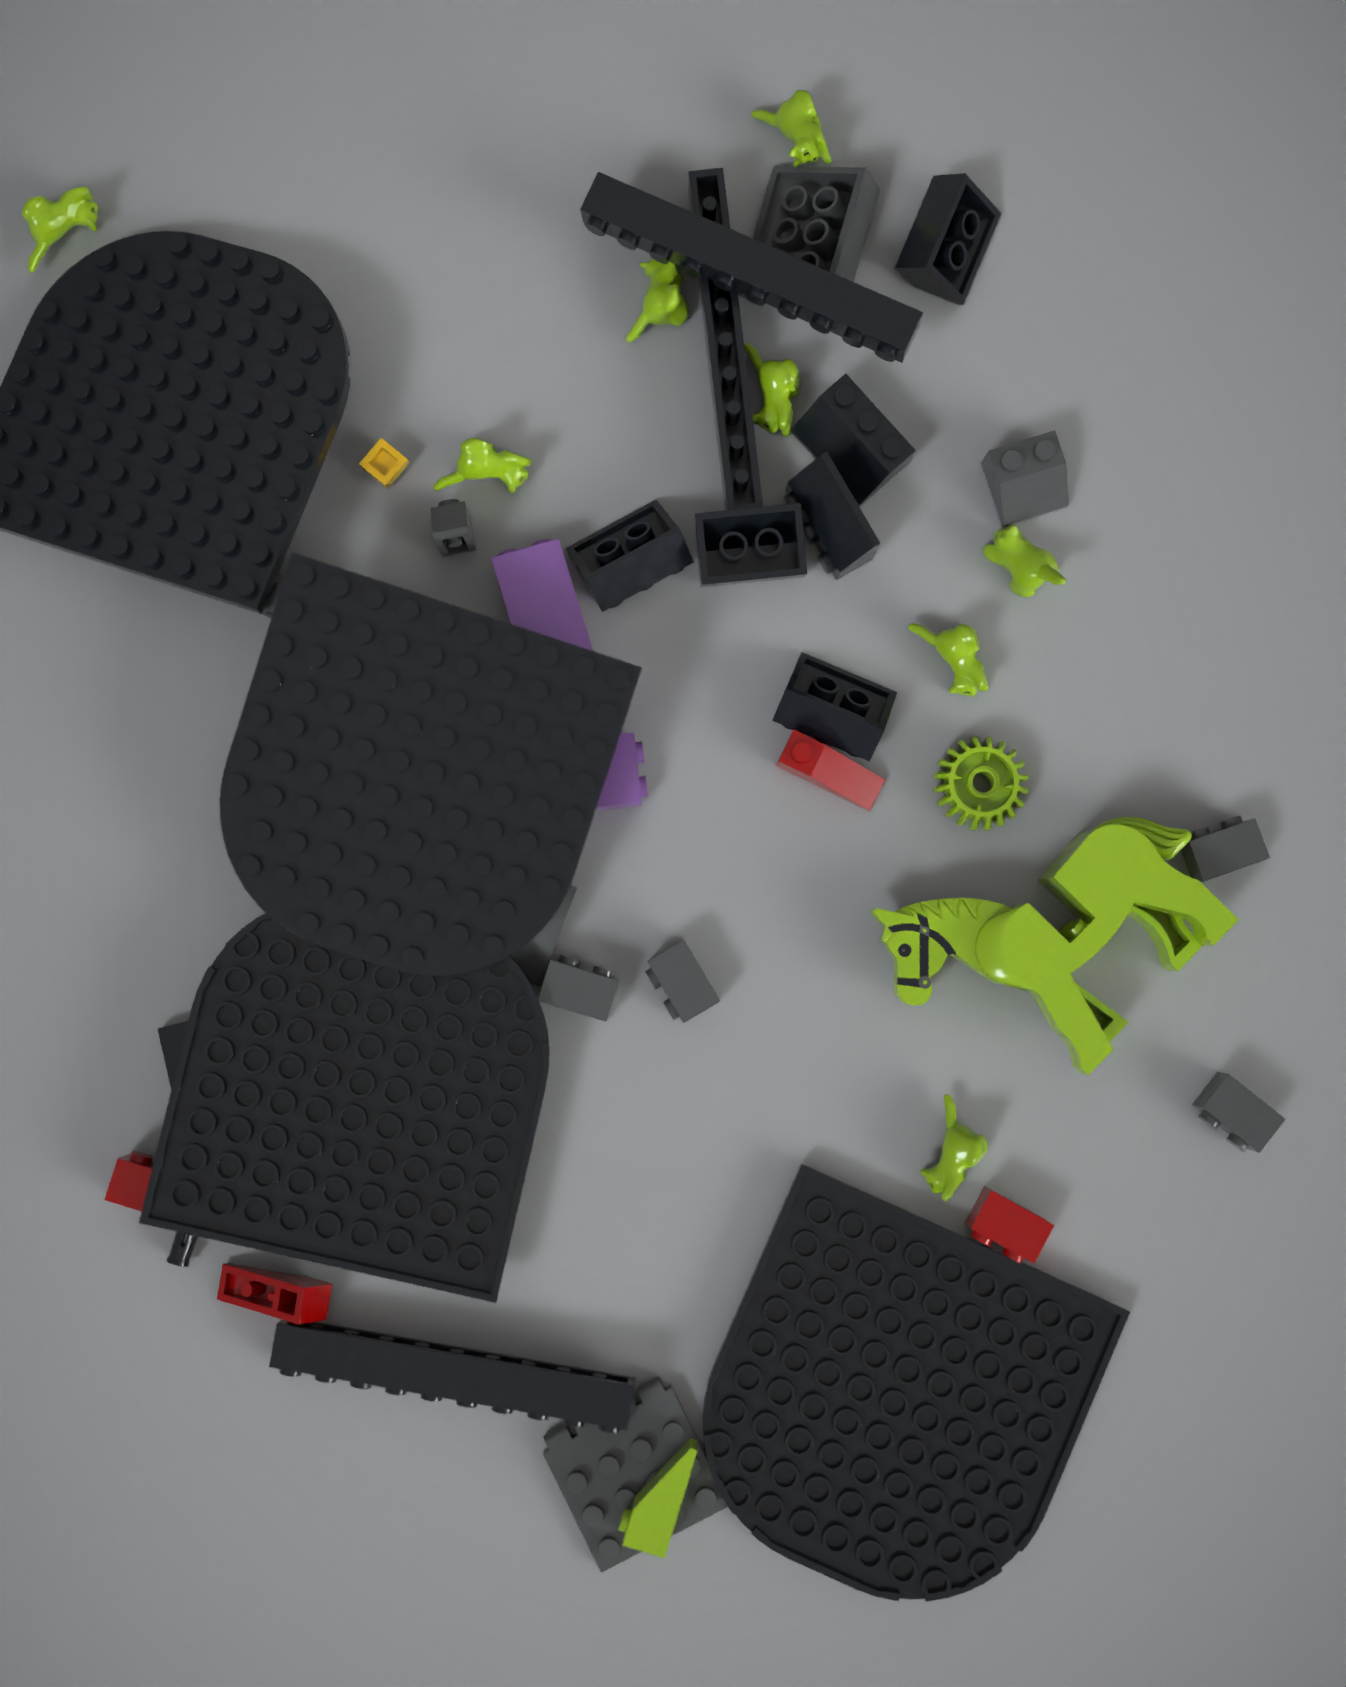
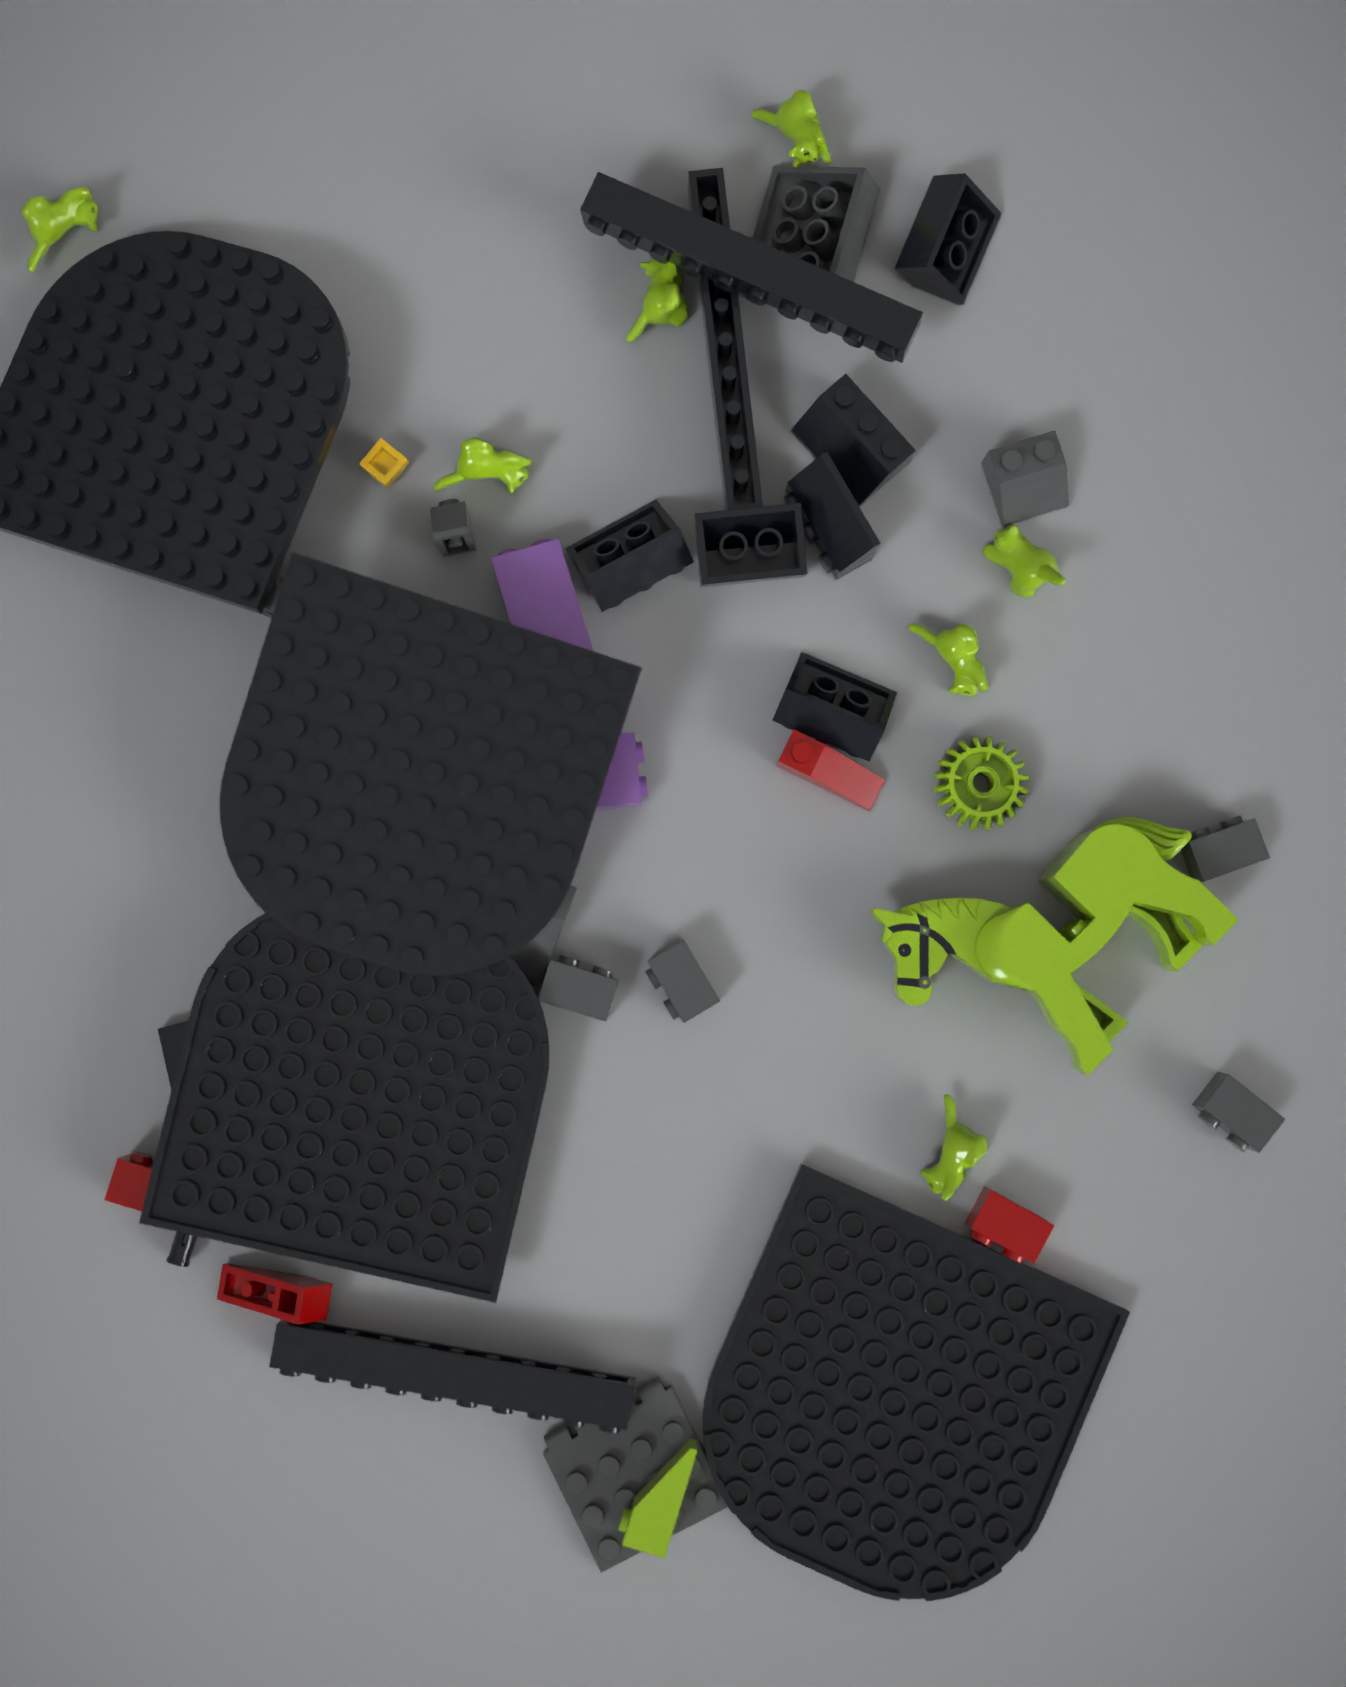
(779, 384): lime animal -> none

